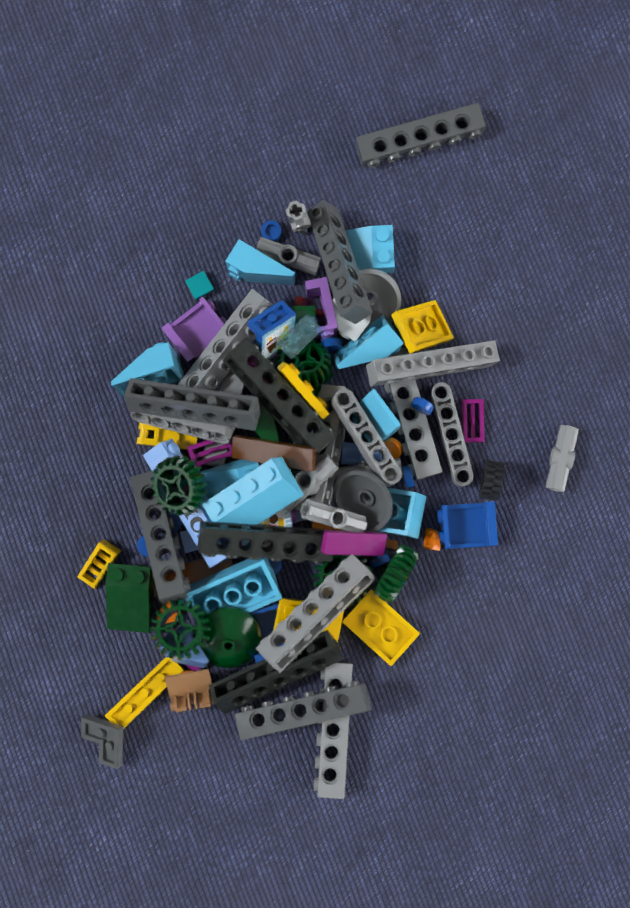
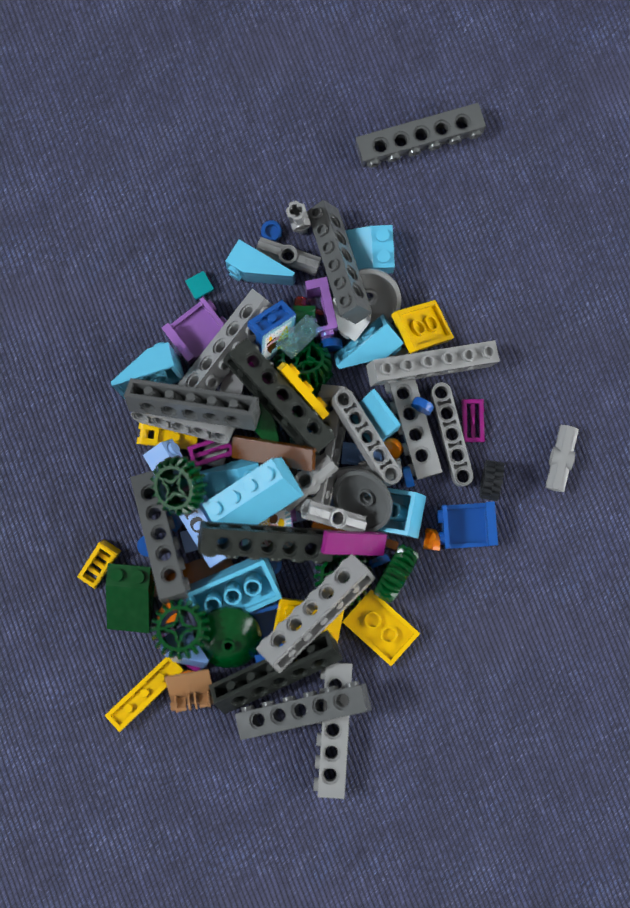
(108, 736): dark grey plate -> none

